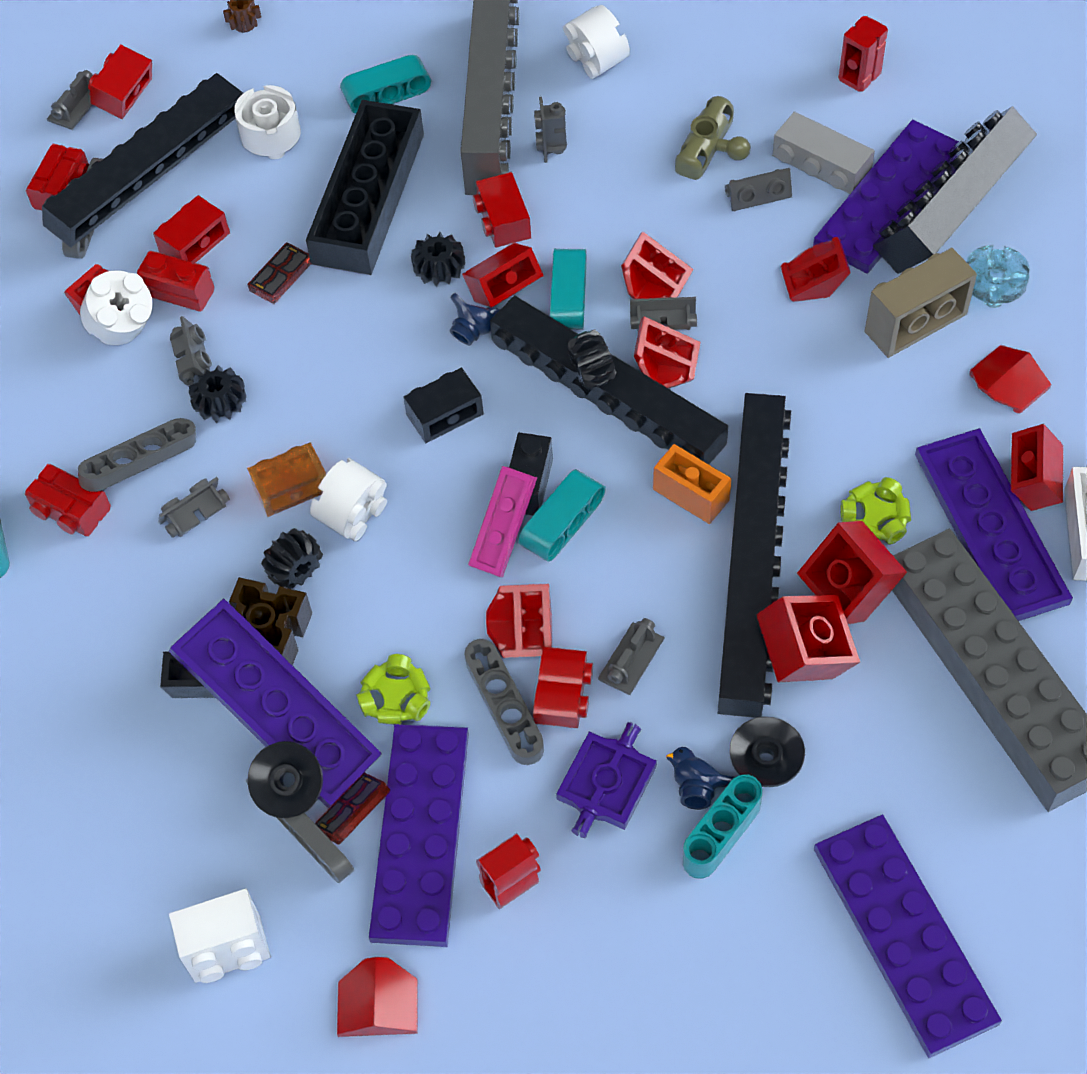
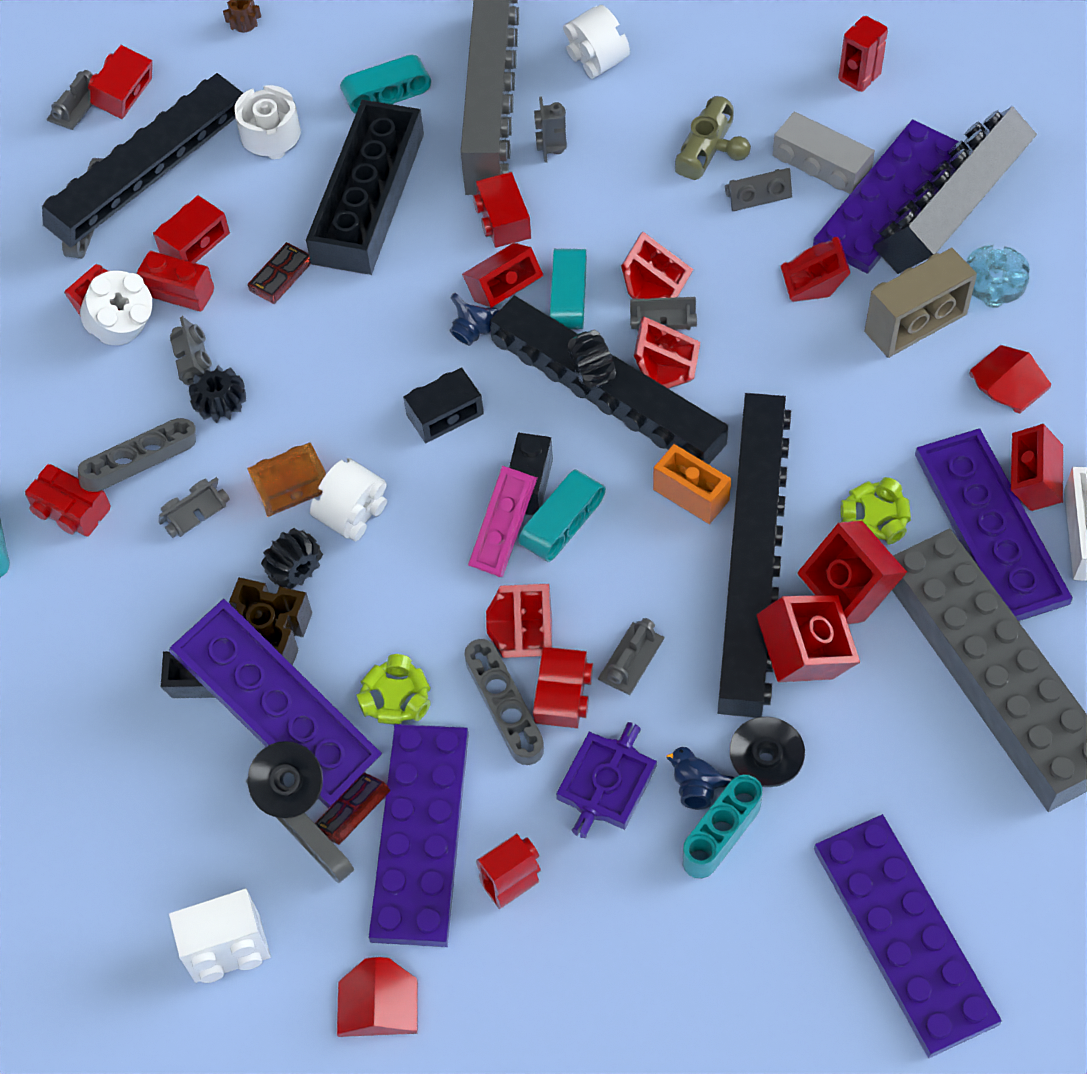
(55, 172): red brick -> none
(438, 259): black gear -> none

